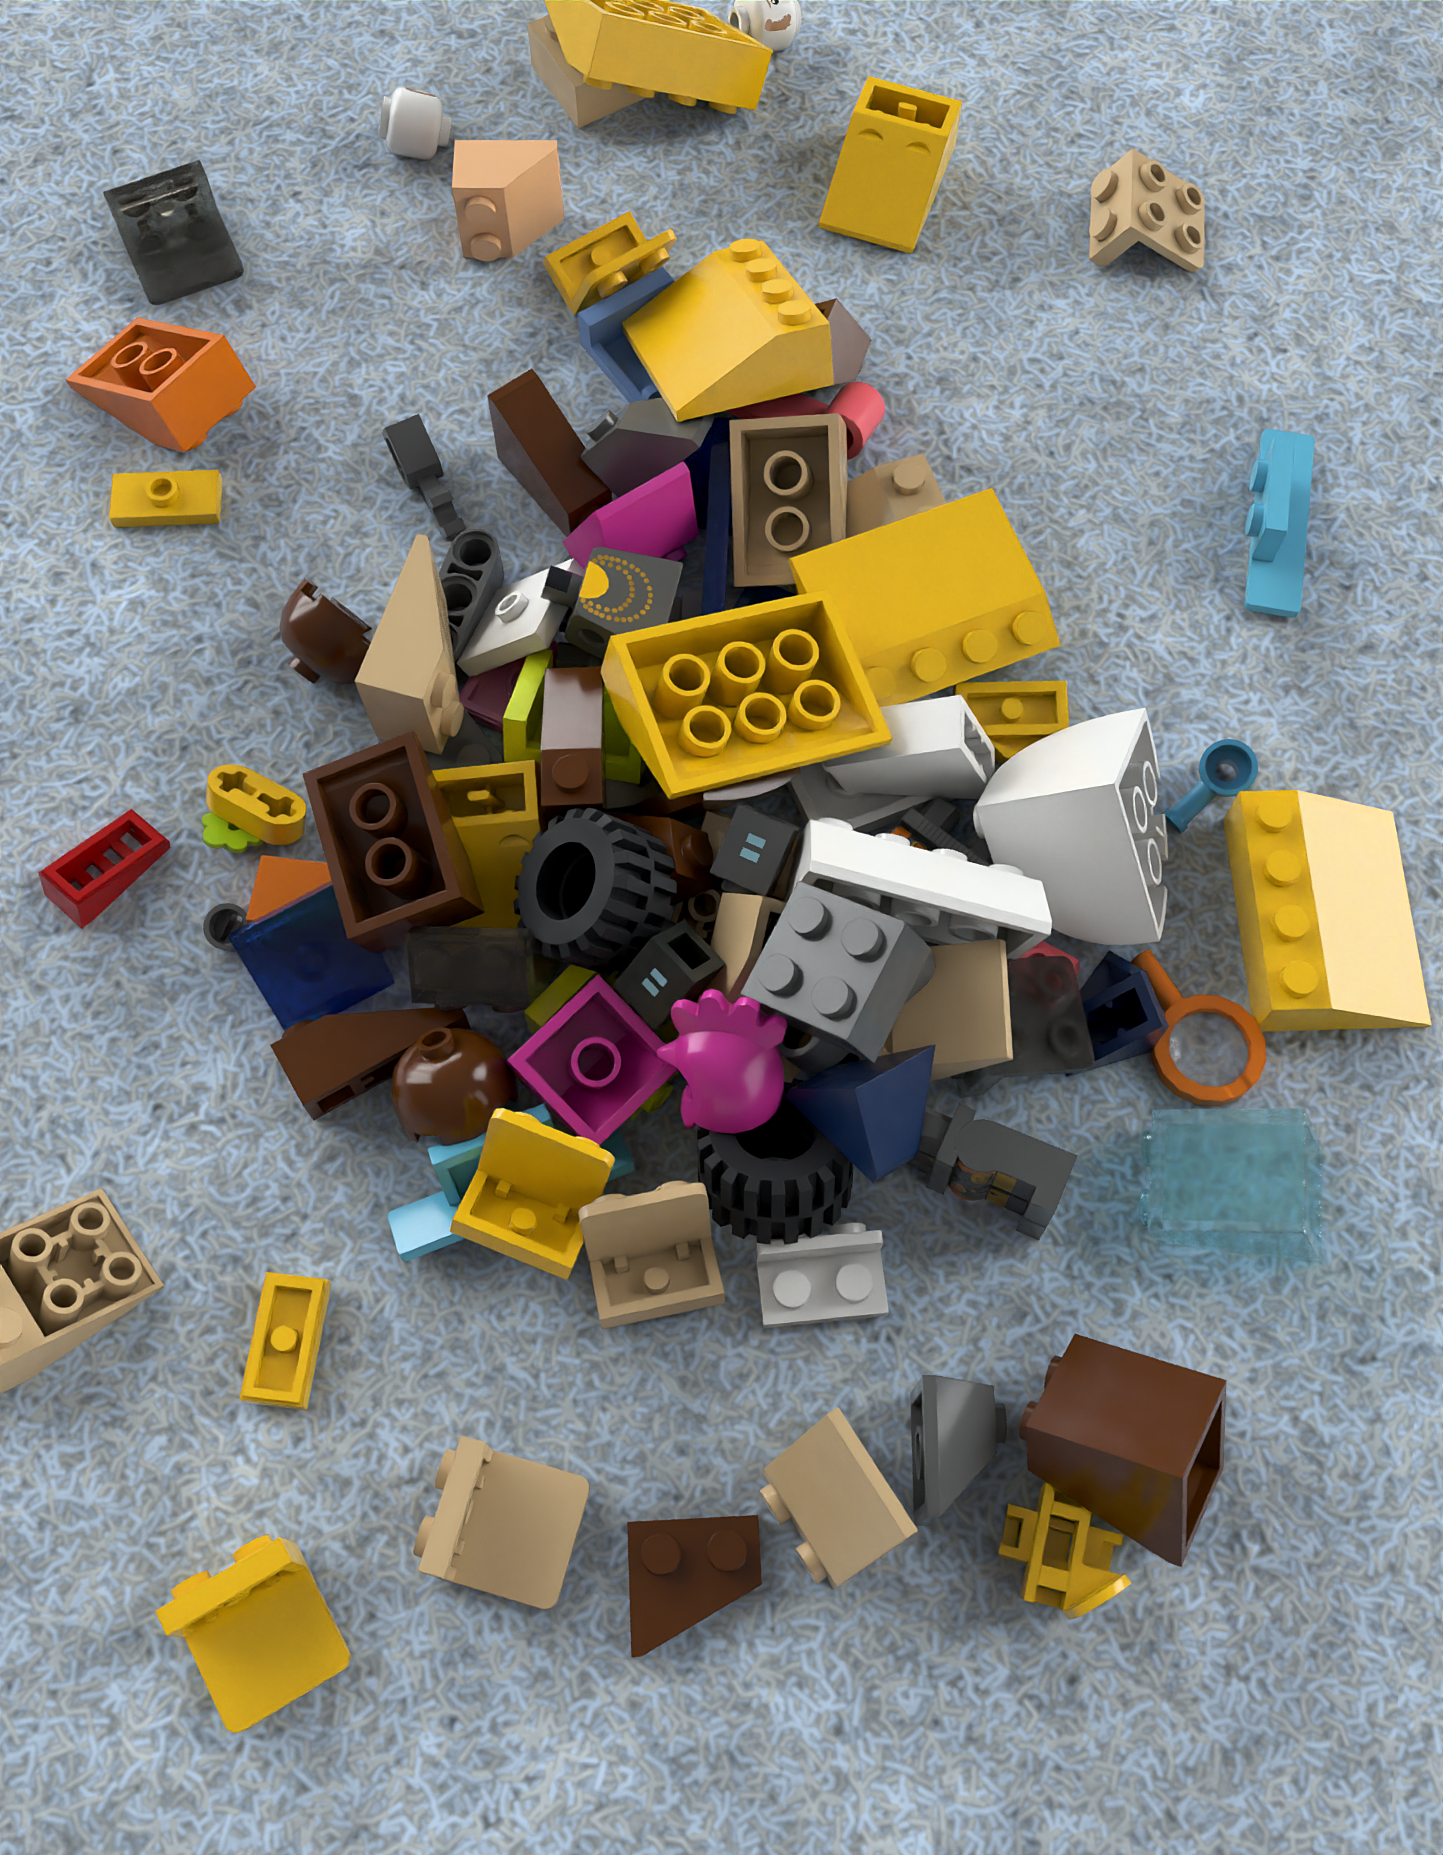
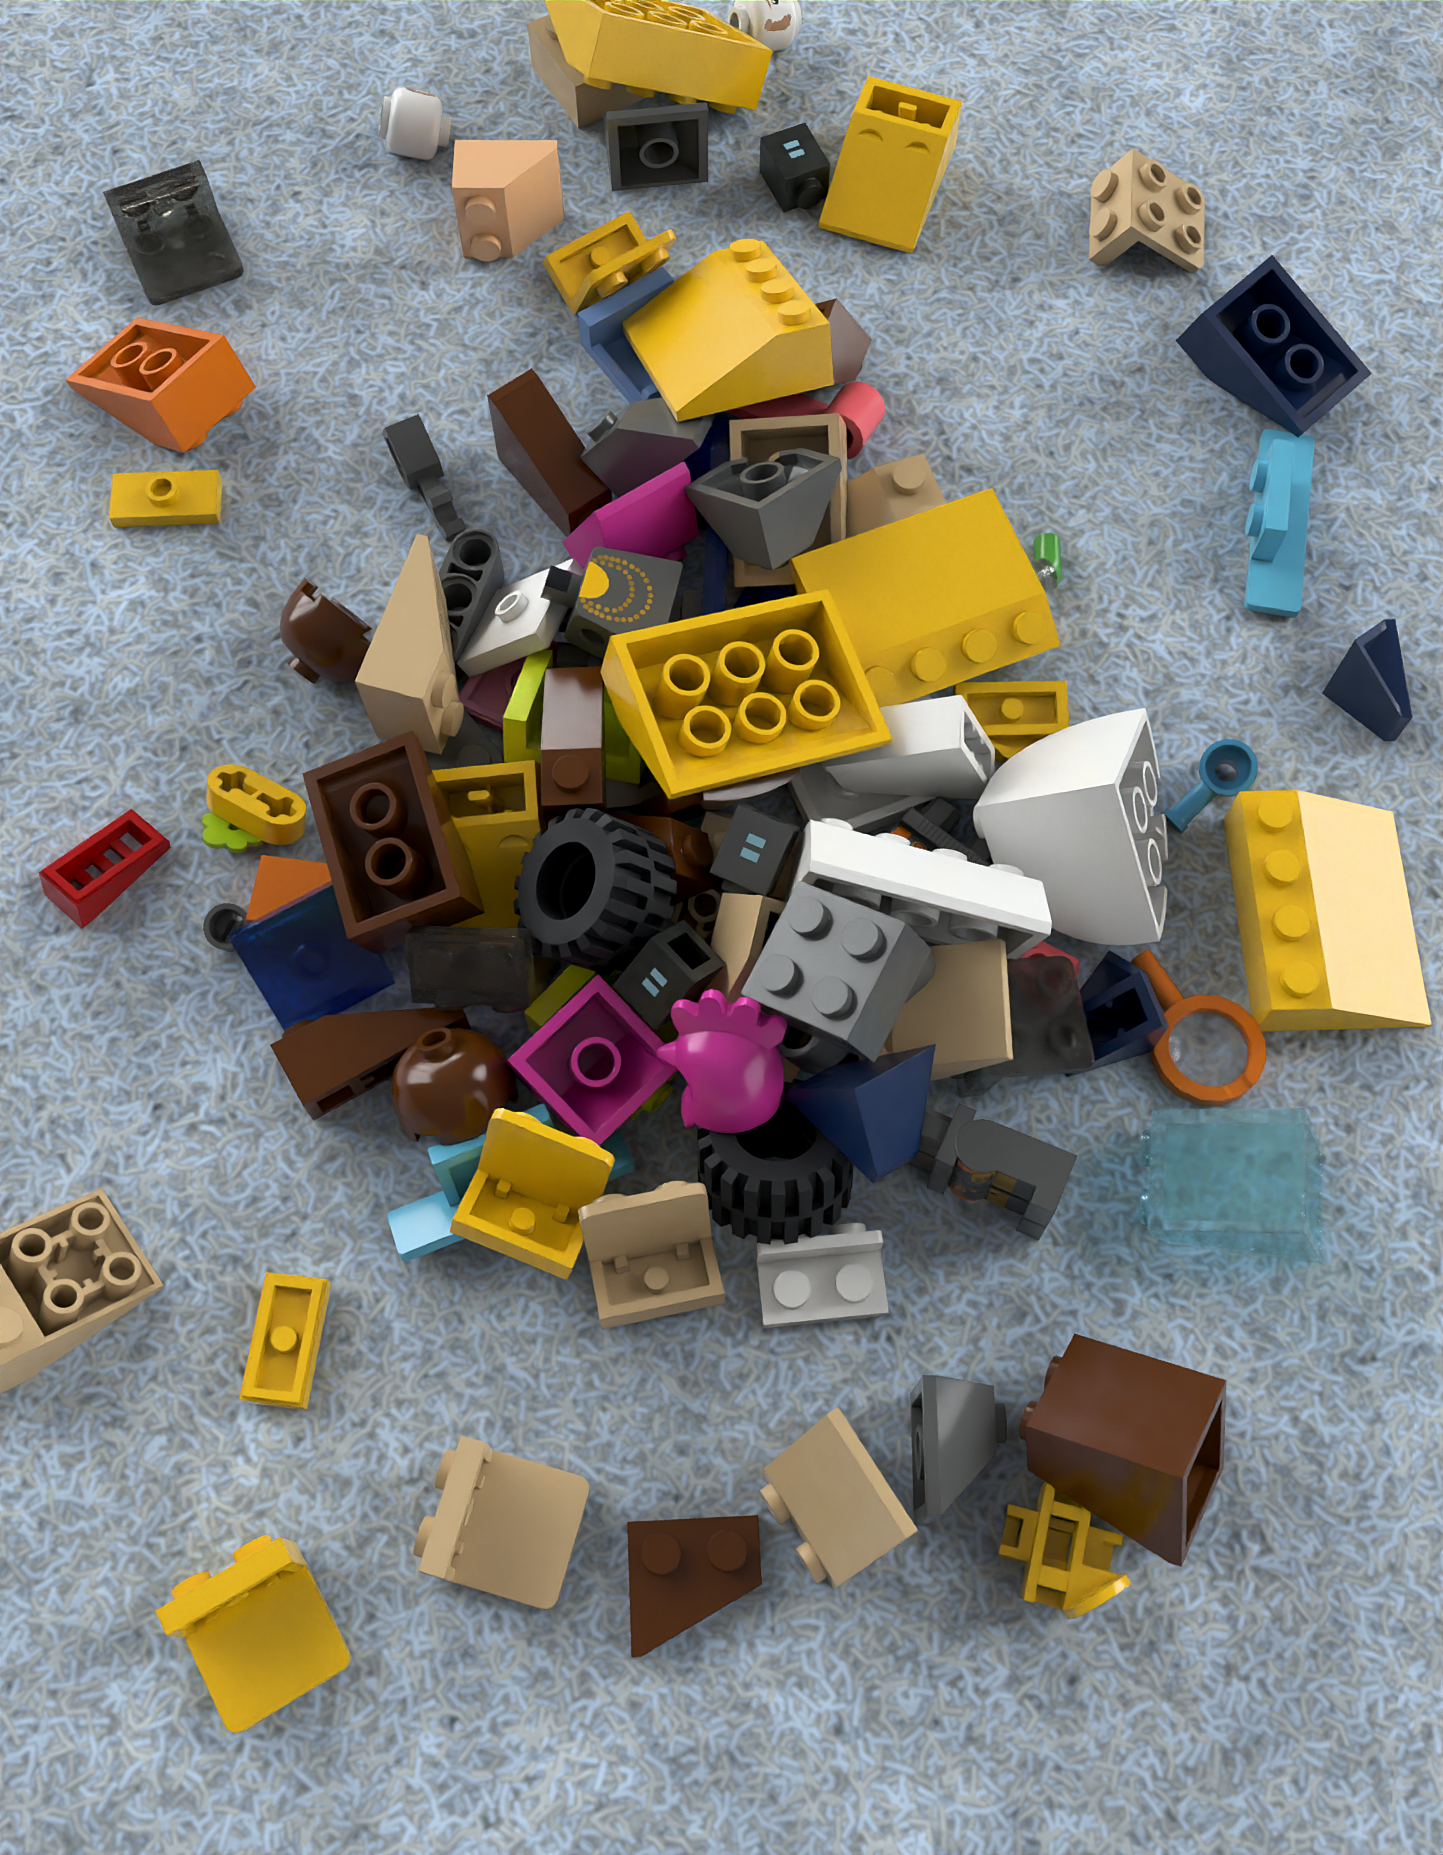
(657, 146): none -> dark grey slope
(767, 508): none -> dark grey slope
(794, 168): none -> pearl dark grey brick
(1047, 560): none -> arm
(1274, 350): none -> dark blue slope
(1373, 682): none -> dark blue slope

